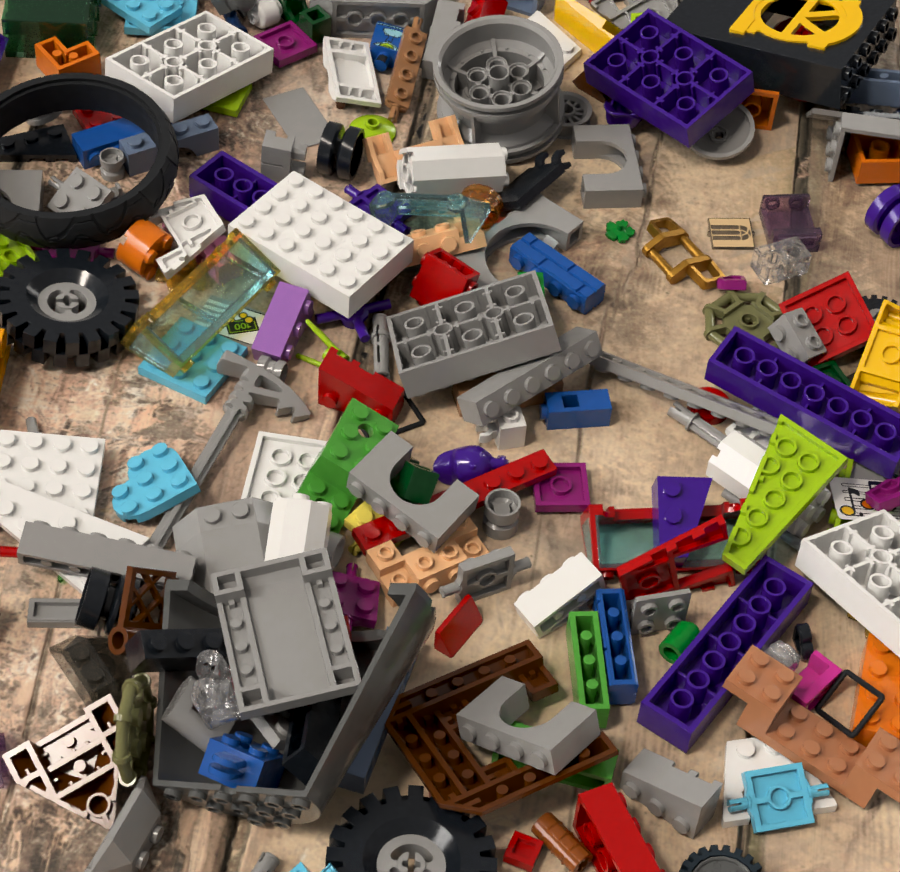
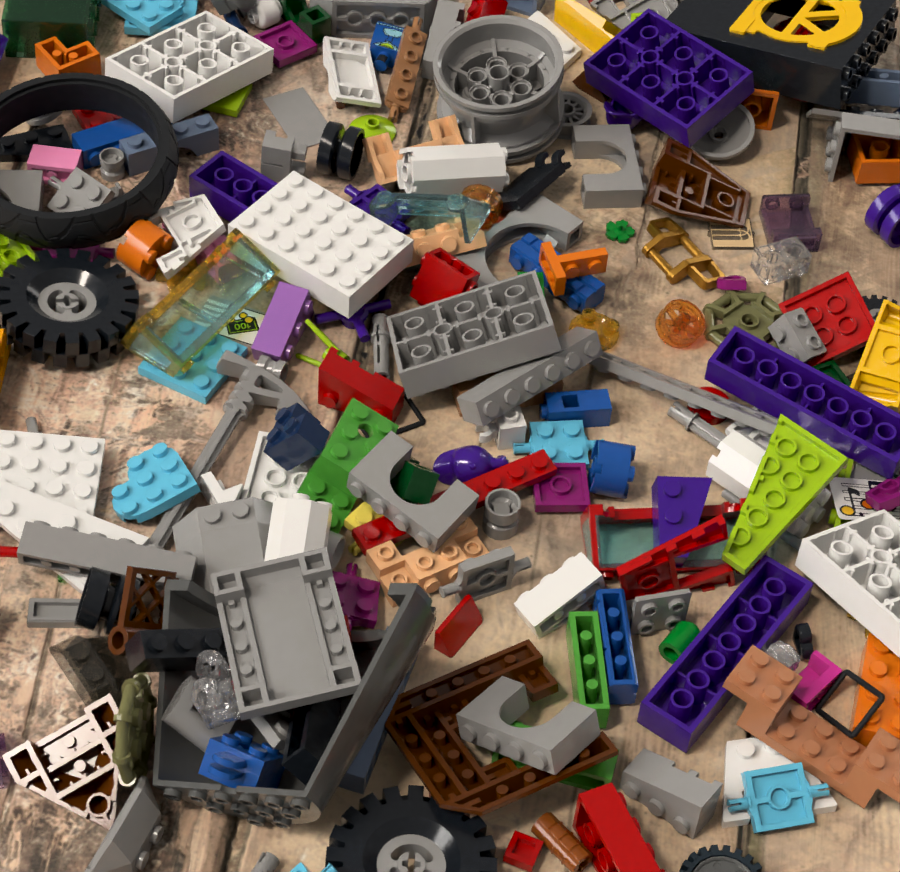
(54, 161): none -> bright pink panel
(215, 491): none -> white slope
(295, 437): none -> dark blue brick
(560, 439): none -> medium azure plate
(571, 265): none -> orange bracket
(606, 328): none -> clear yellow dish
(611, 469): none -> blue brick
(679, 324): none -> clear orange wheel
(695, 189): none -> reddish brown wedge

